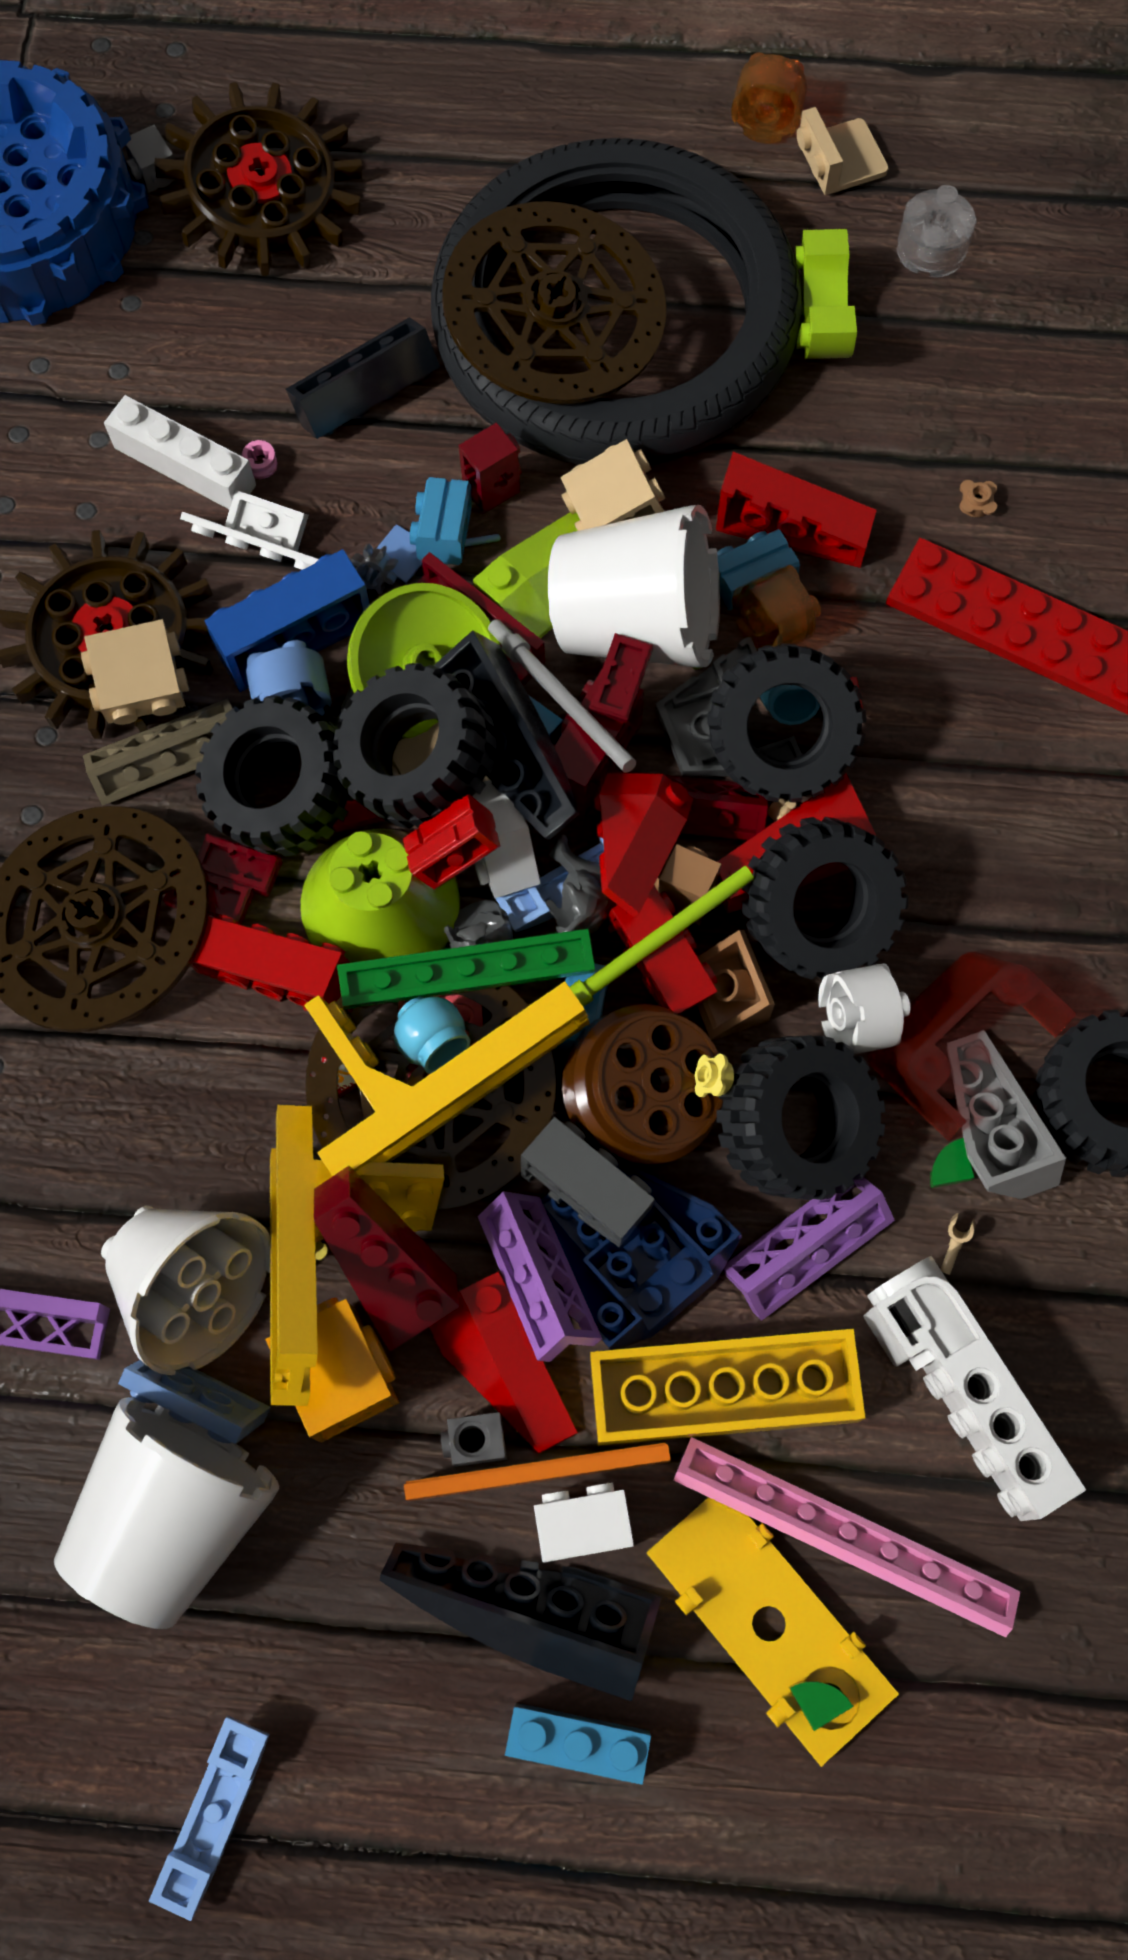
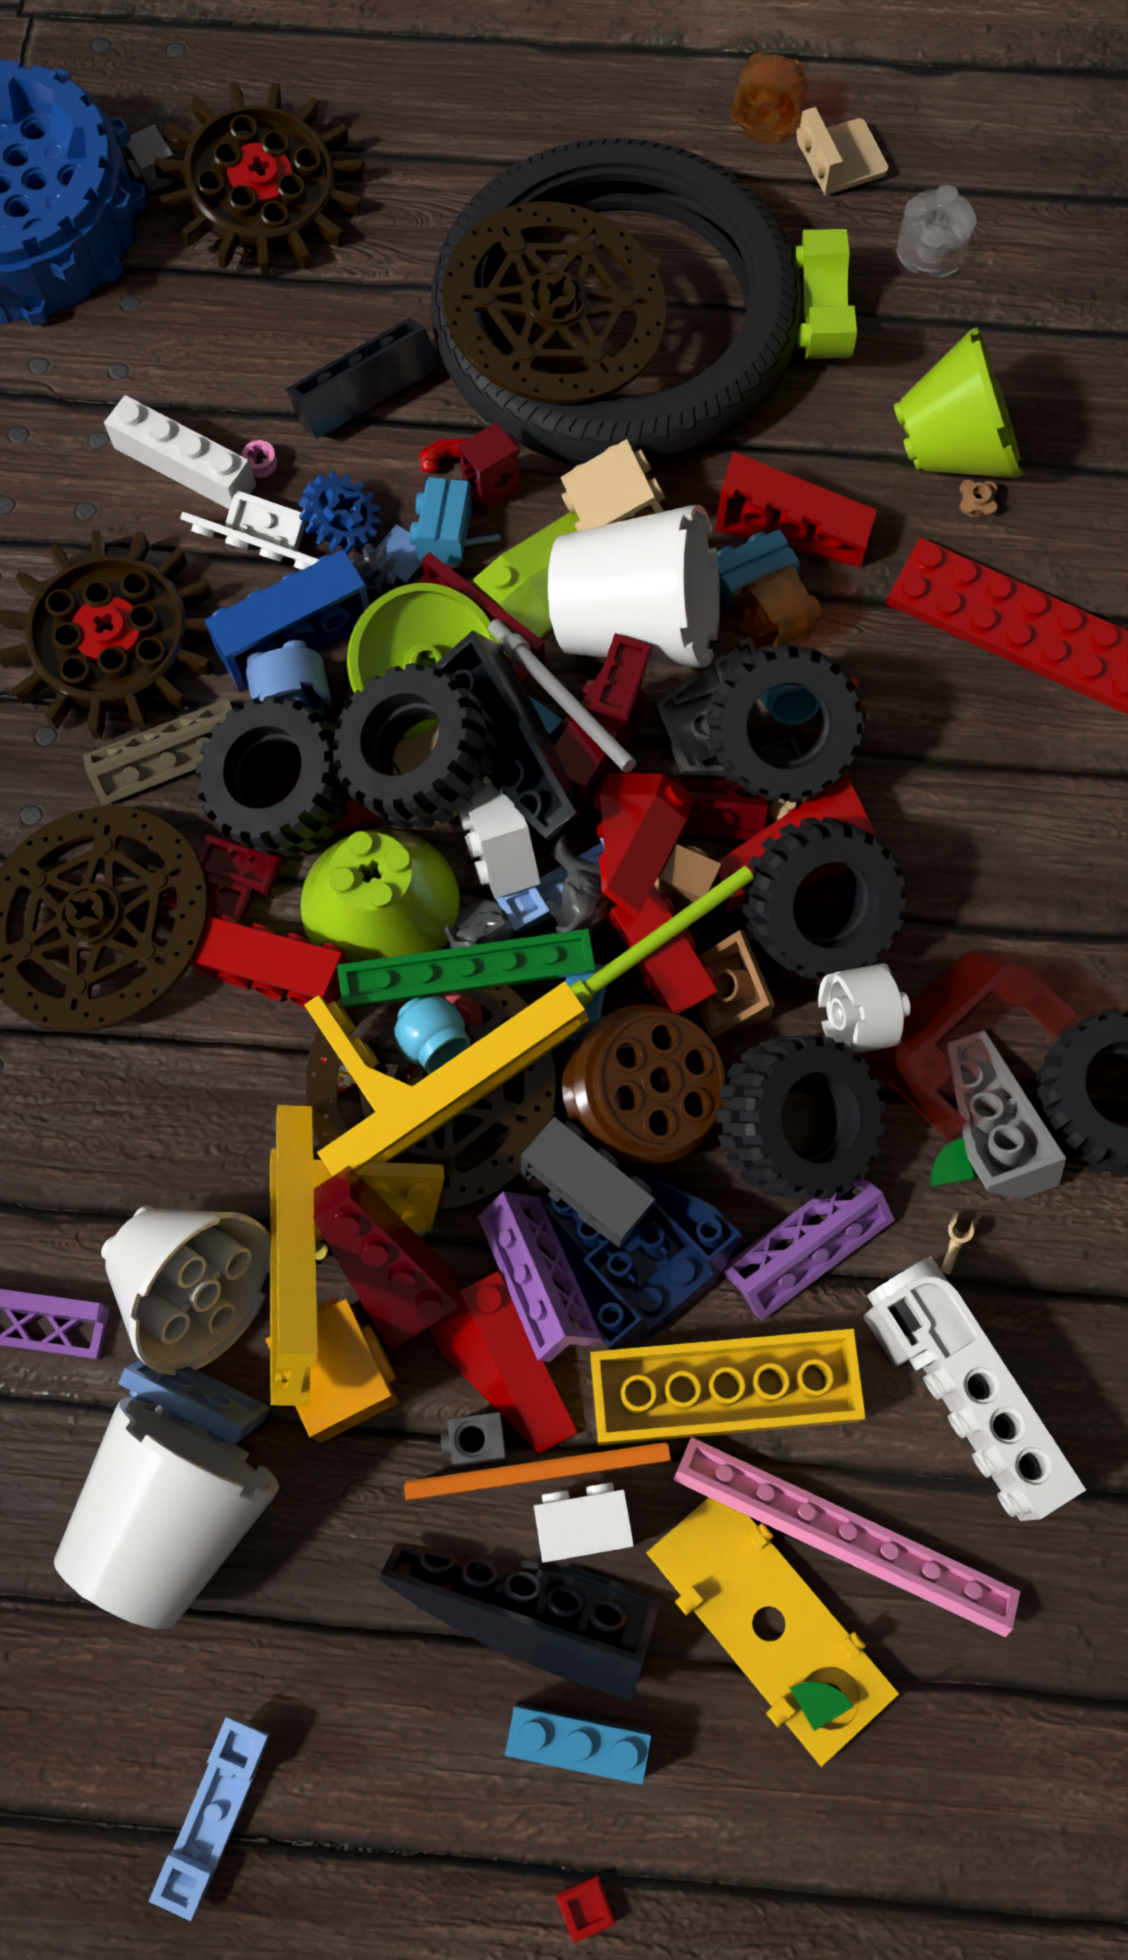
(135, 672): tan brick -> none
(339, 512): none -> blue gear
(437, 450): none -> red arm
(451, 842): red brick -> none
(585, 1908): none -> red tile
(713, 1076): light yellow plate -> none
(960, 416): none -> lime cone

